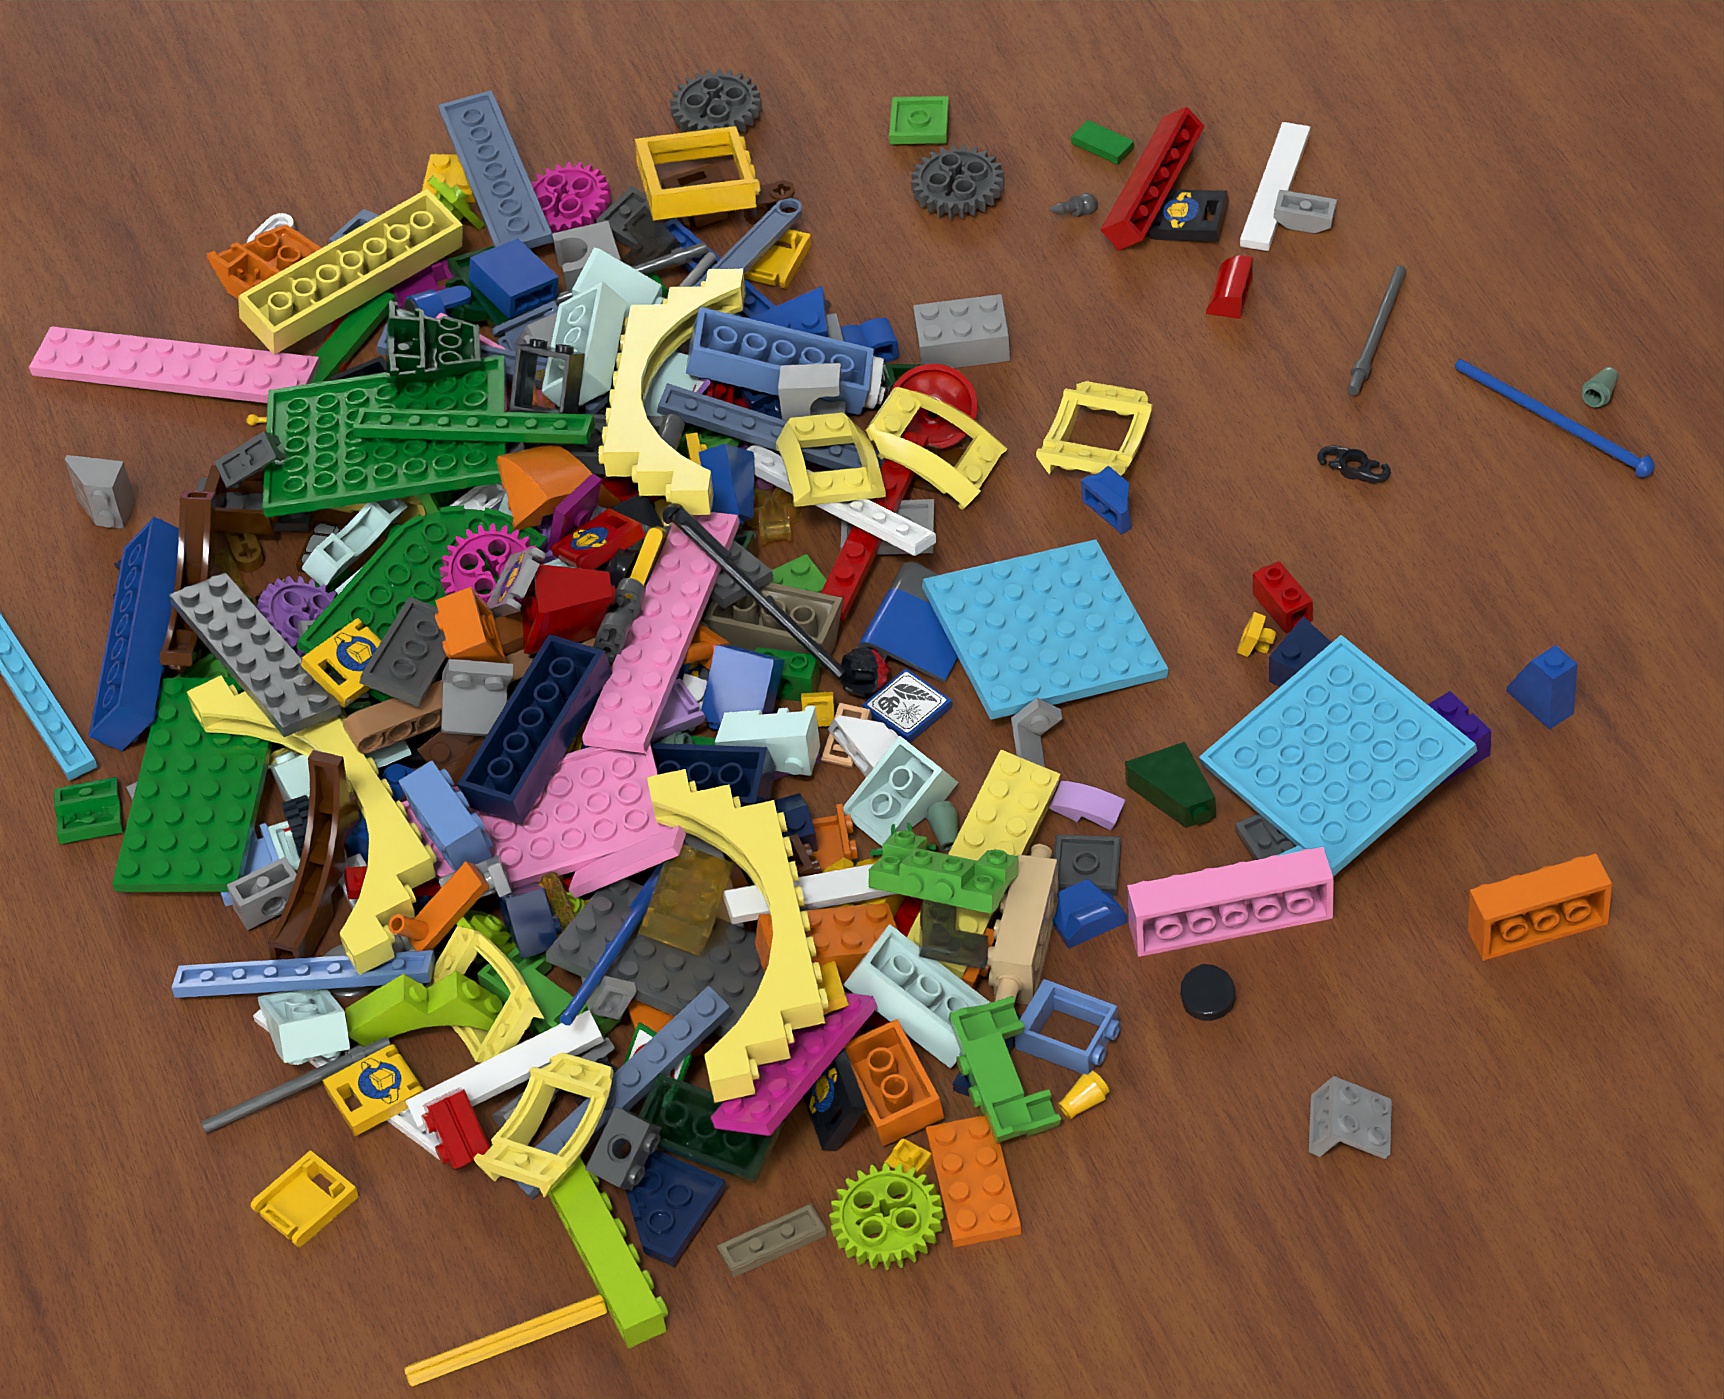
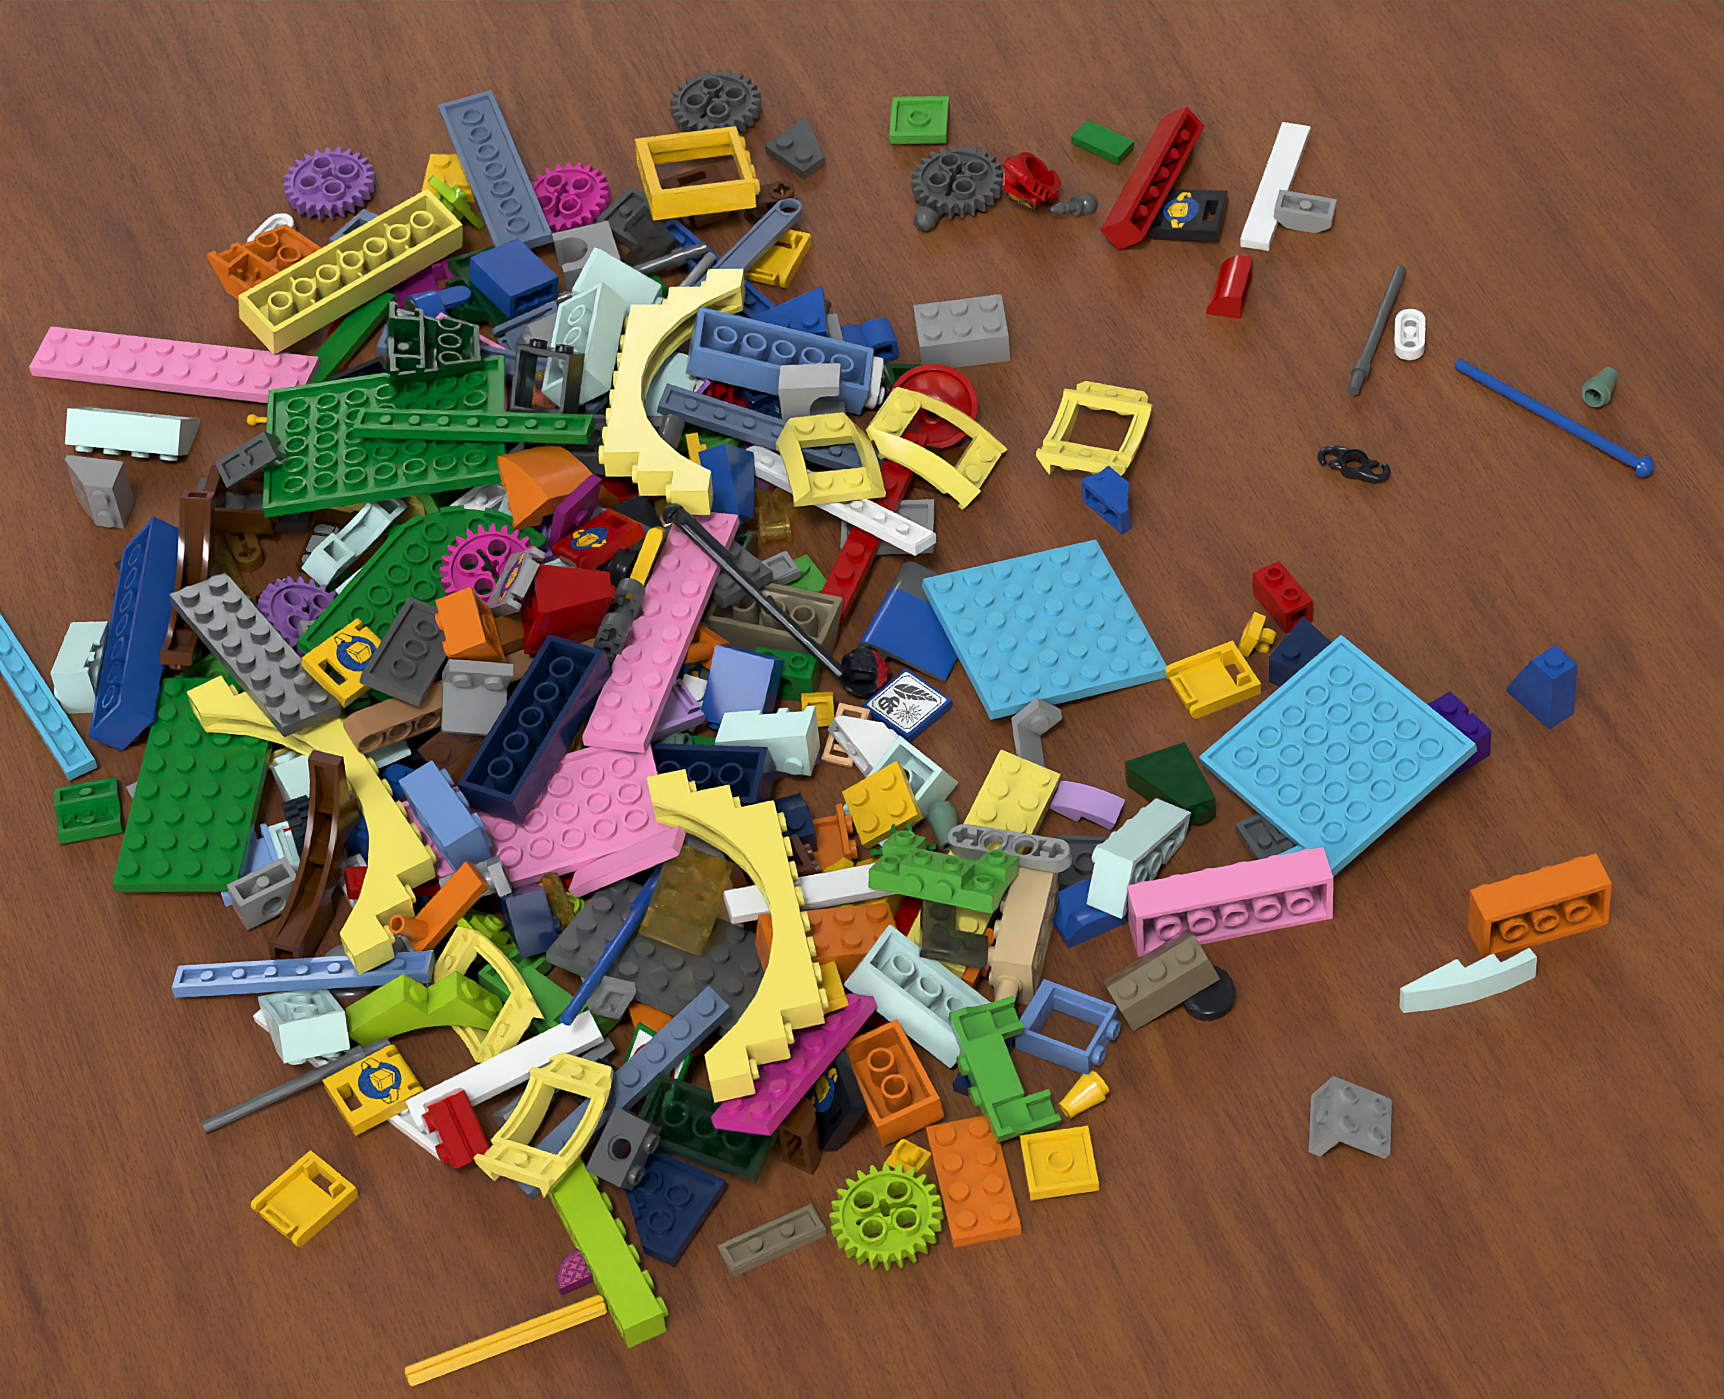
(79, 666): none -> light aqua wedge
(130, 431): none -> light aqua slope
(329, 183): none -> medium lavender gear
(573, 1273): none -> magenta tile
(783, 568): none -> light grey tile
(797, 150): none -> dark grey wing
(800, 1137): none -> reddish brown brick
(880, 802): none -> yellow plate
(925, 218): none -> dark grey hinge
(1012, 841): none -> light grey beam
(1029, 181): none -> red helmet
(1059, 1163): none -> yellow plate
(1135, 854): none -> light aqua wedge
(1161, 979): none -> dark tan slope
(1207, 685): none -> yellow container
(1409, 334): none -> white plate
(1460, 985): none -> light aqua slope

